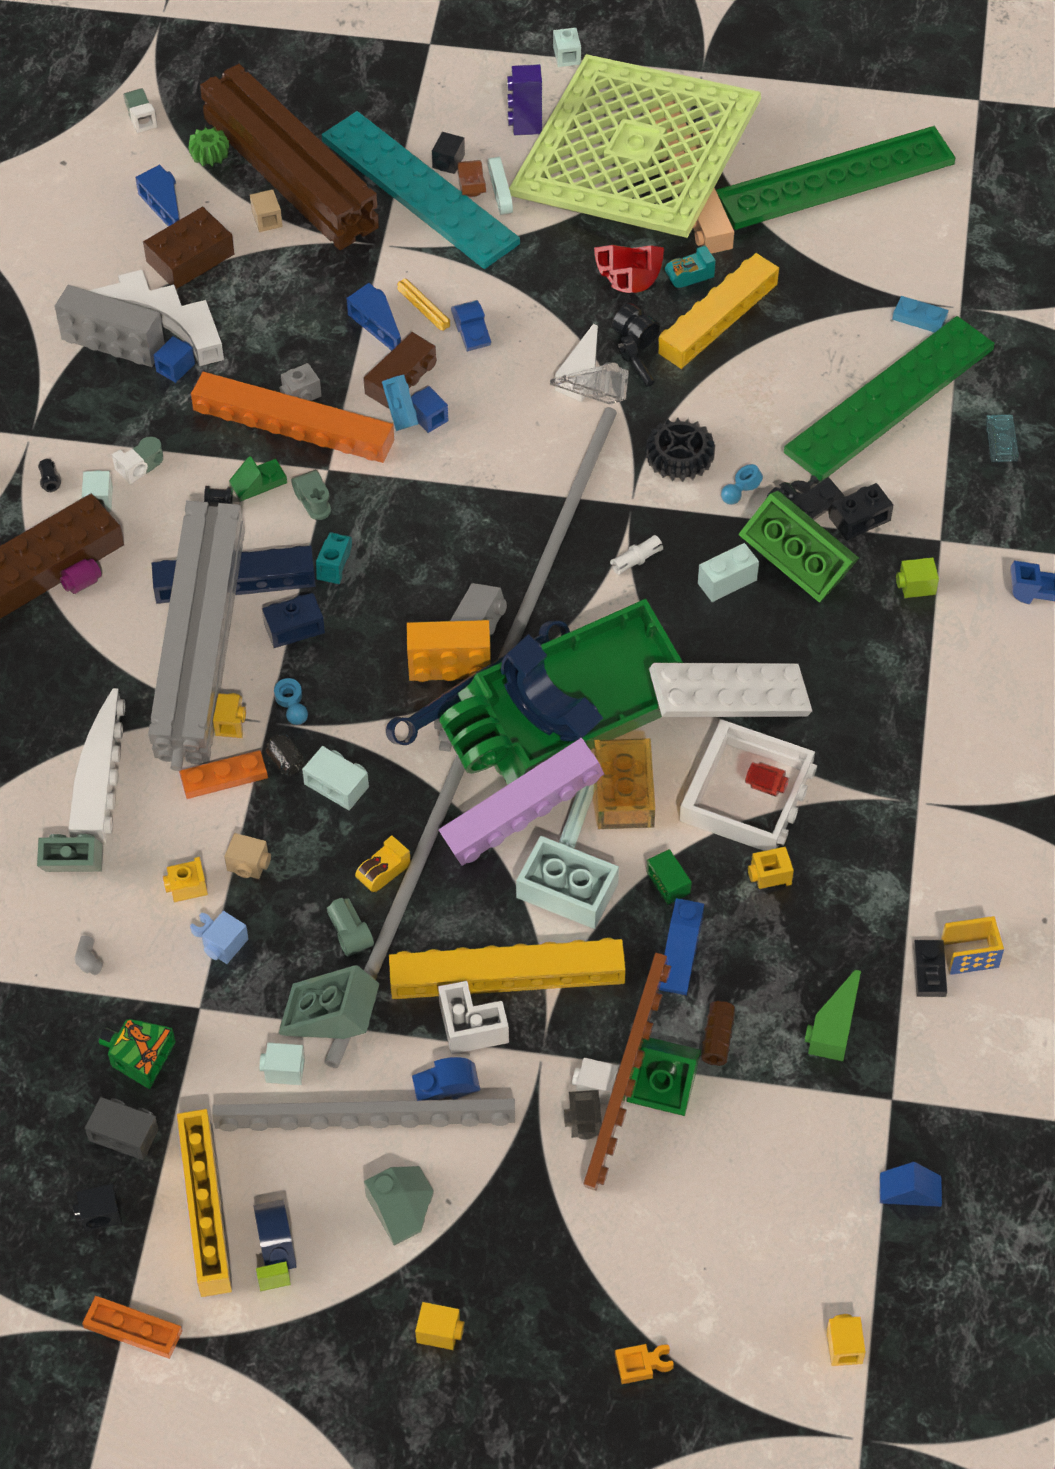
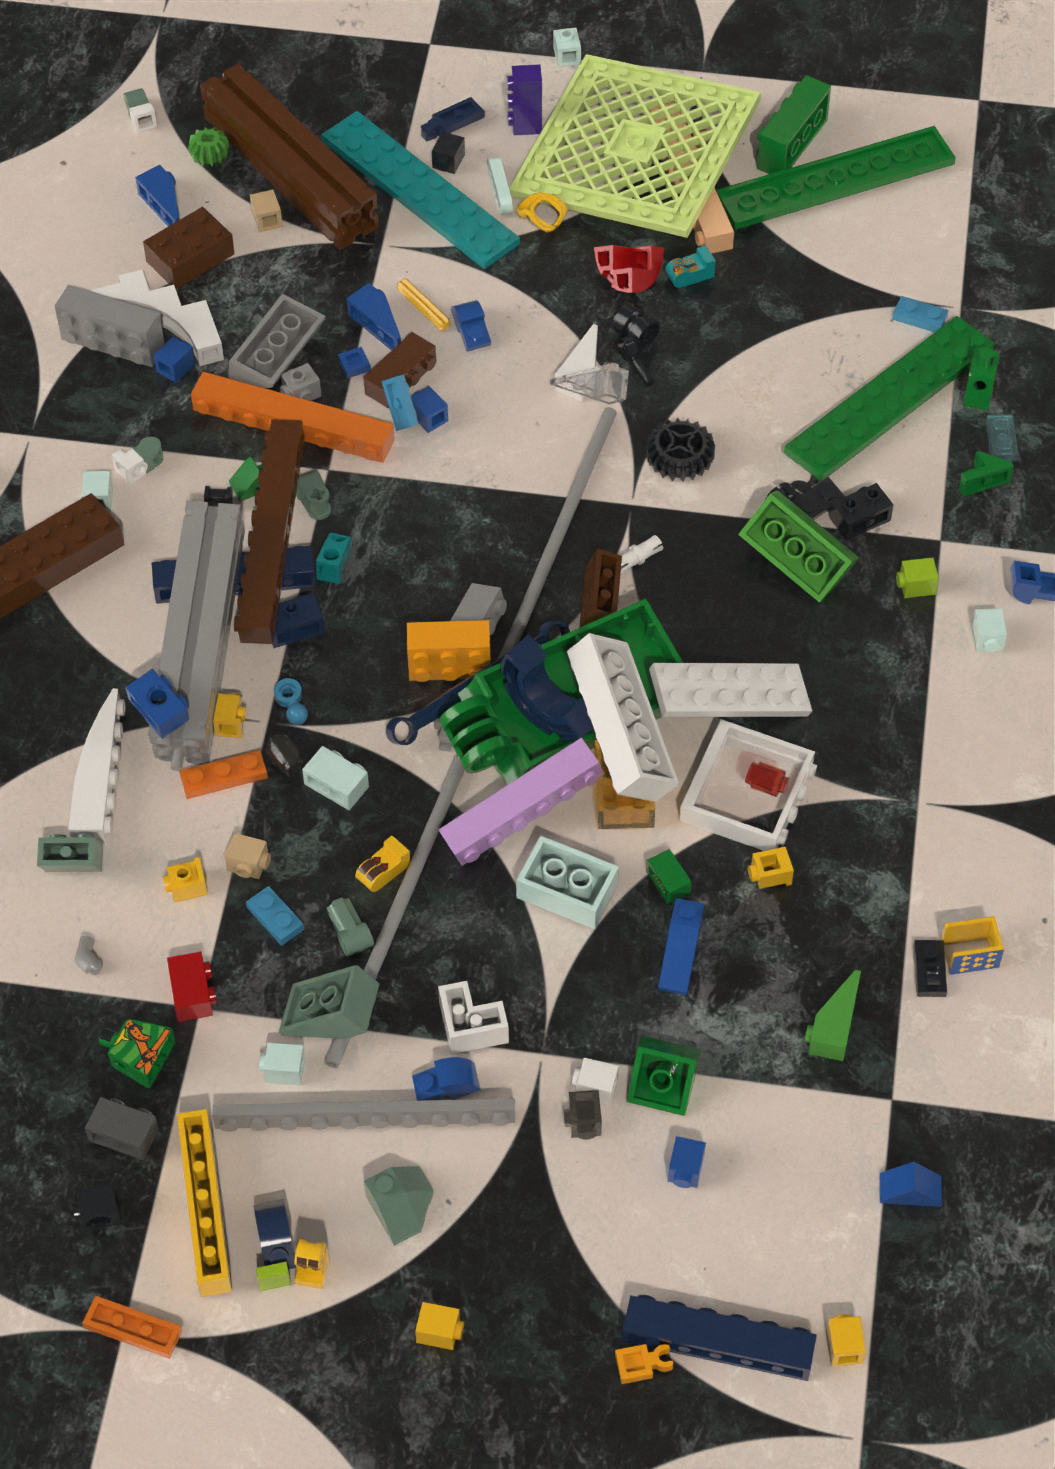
(49, 480): black pin -> none
(80, 575): magenta brick -> none
(162, 717): none -> blue brick
(190, 986): none -> red piece
(221, 937): light blue brick -> none
(270, 532): none -> reddish brown brick
(274, 343): none -> light grey slope
(275, 915): none -> dark azure plate
(311, 1263): none -> yellow leg
(354, 362): none -> blue plate
(452, 119): none -> dark blue hinge
(471, 178): dark orange bracket -> none
(508, 968): yellow brick -> none
(528, 206): none -> yellow piece
(577, 816): light aqua axle -> none
(600, 586): none -> reddish brown brick
(622, 718): none -> white brick
(624, 1084): dark orange plate -> none
(686, 1162): none -> blue brick
(718, 310): yellow brick -> none
(718, 1033): reddish brown axle -> none
(719, 1337): none -> dark blue brick
(728, 572): light aqua brick -> none
(746, 479): dark azure plate -> none
(793, 126): none -> green brick
(982, 369): none -> green torso
(986, 474): none -> green slope
(989, 630): none -> light aqua brick

